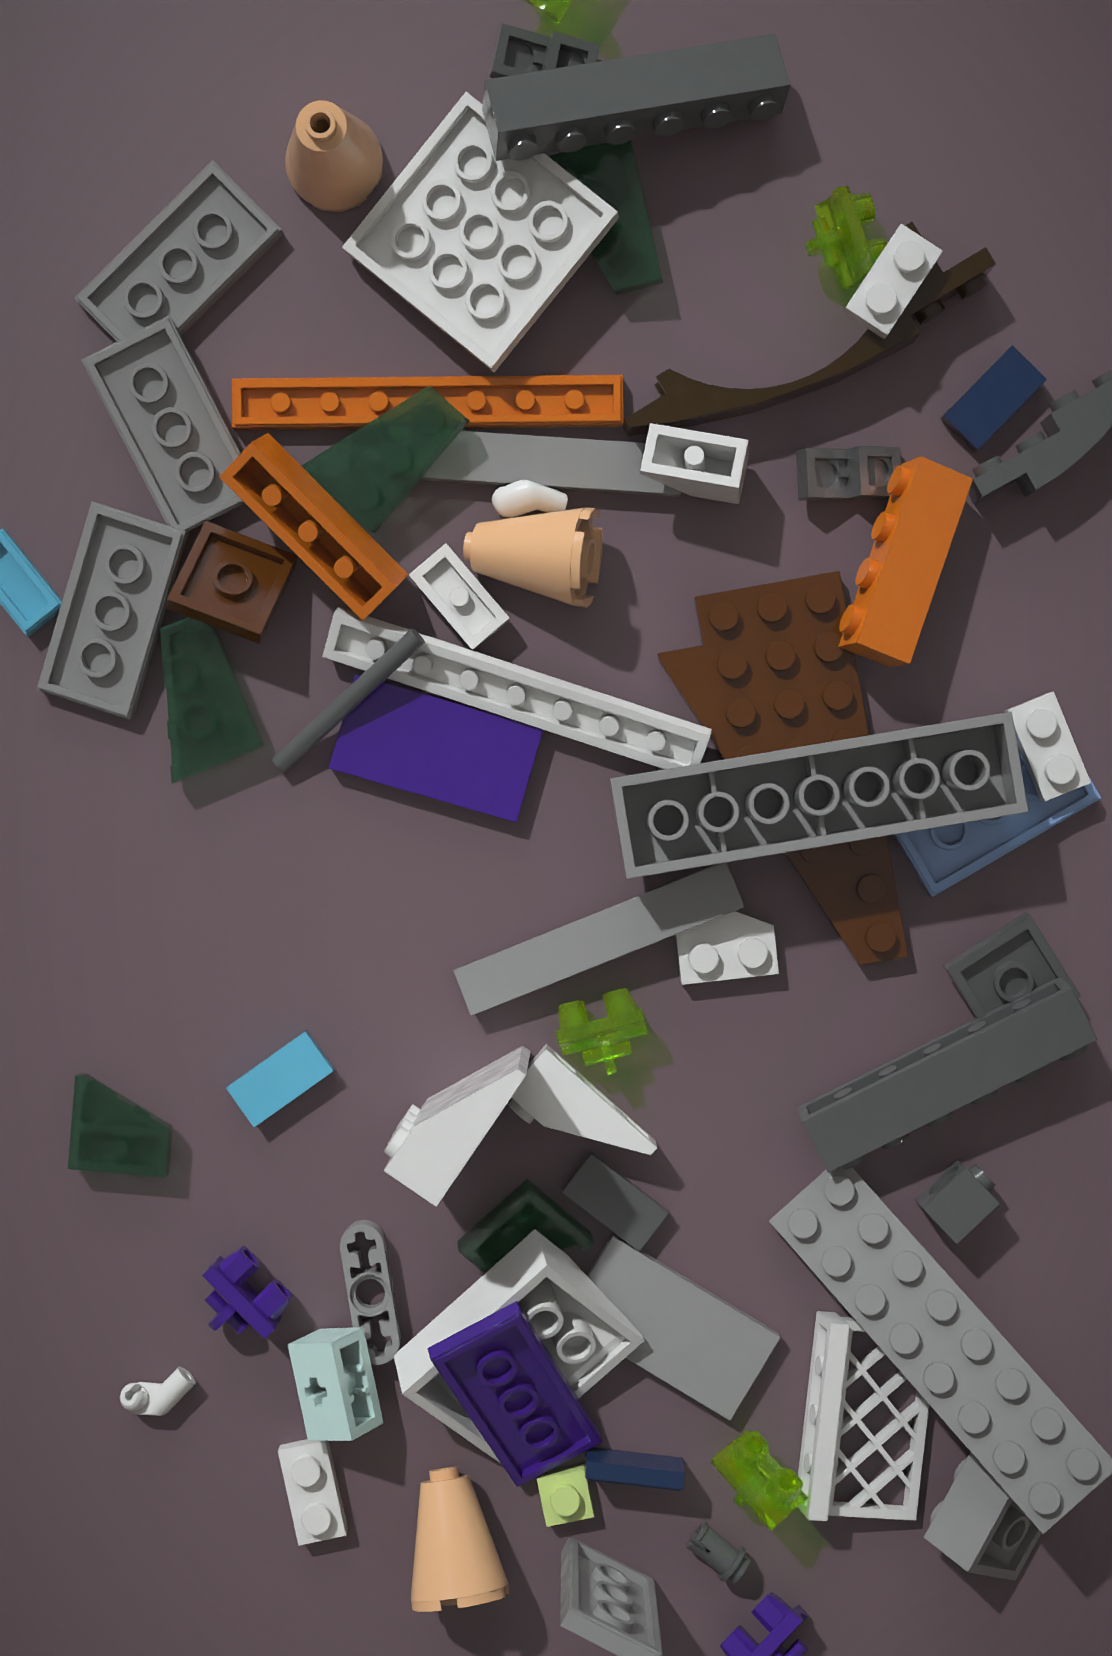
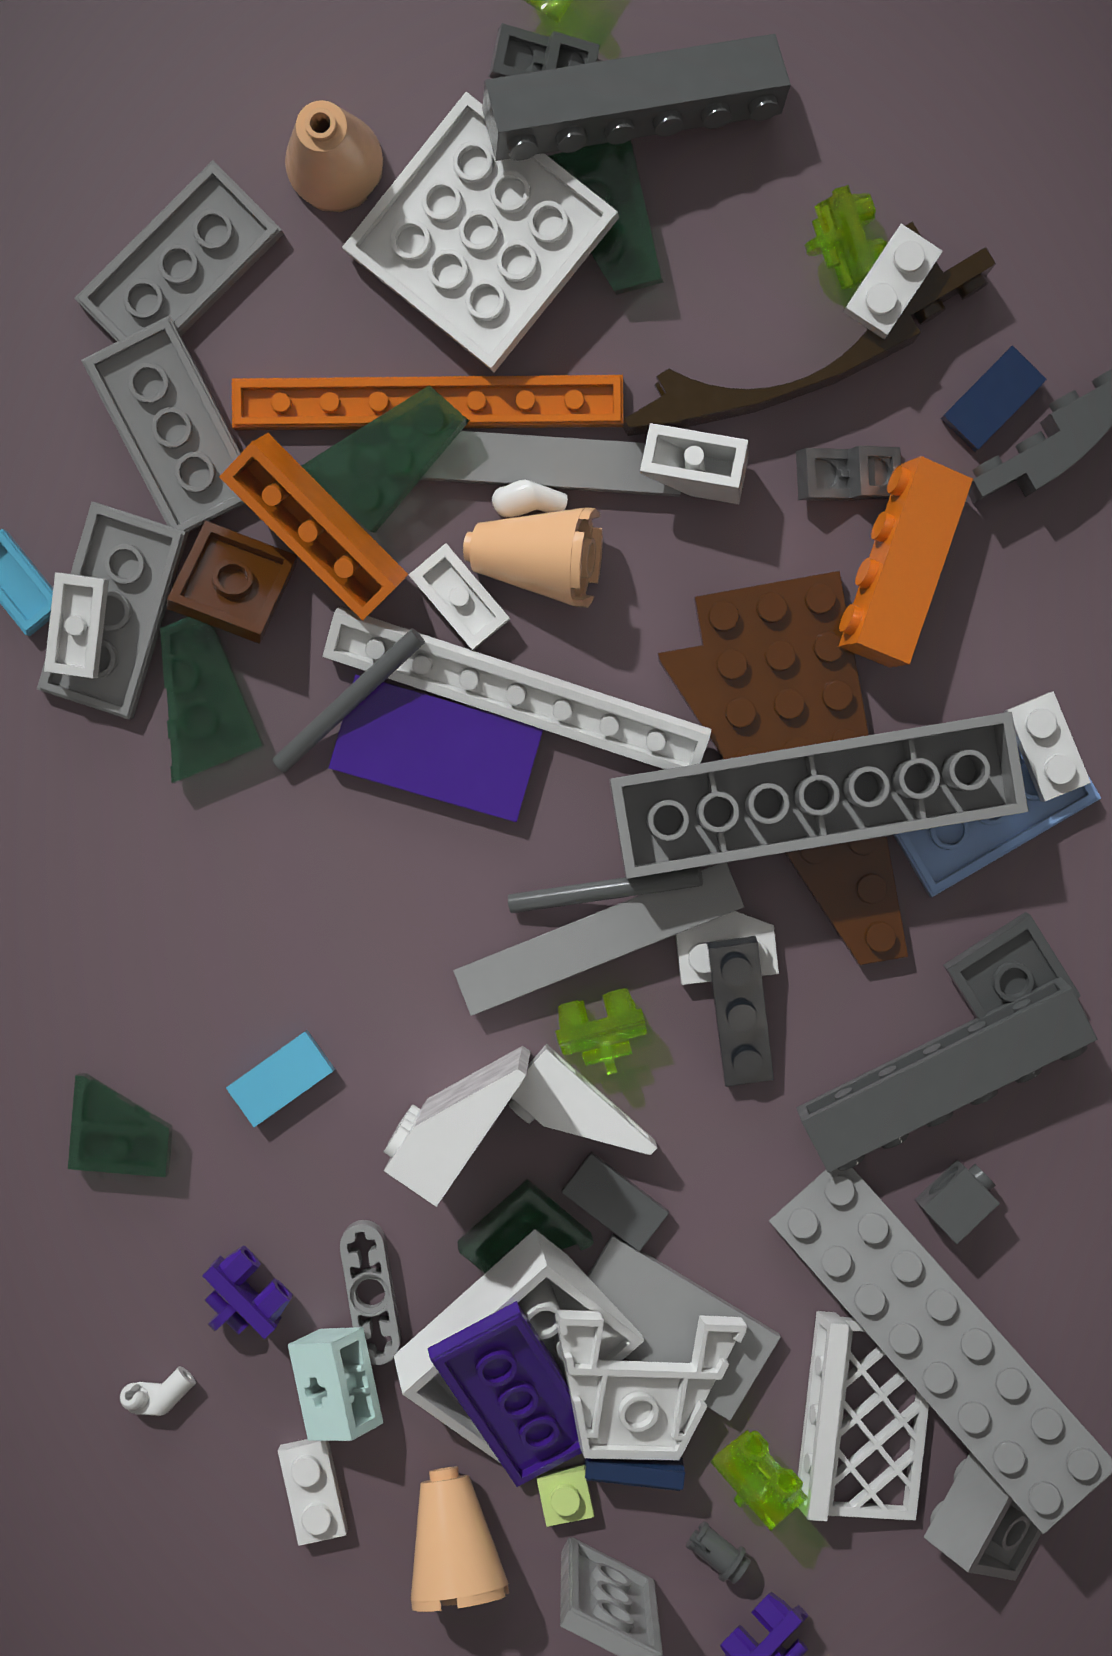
(76, 625): none -> white plate
(604, 890): none -> dark grey bar
(638, 1405): none -> white wing
(740, 1010): none -> black plate

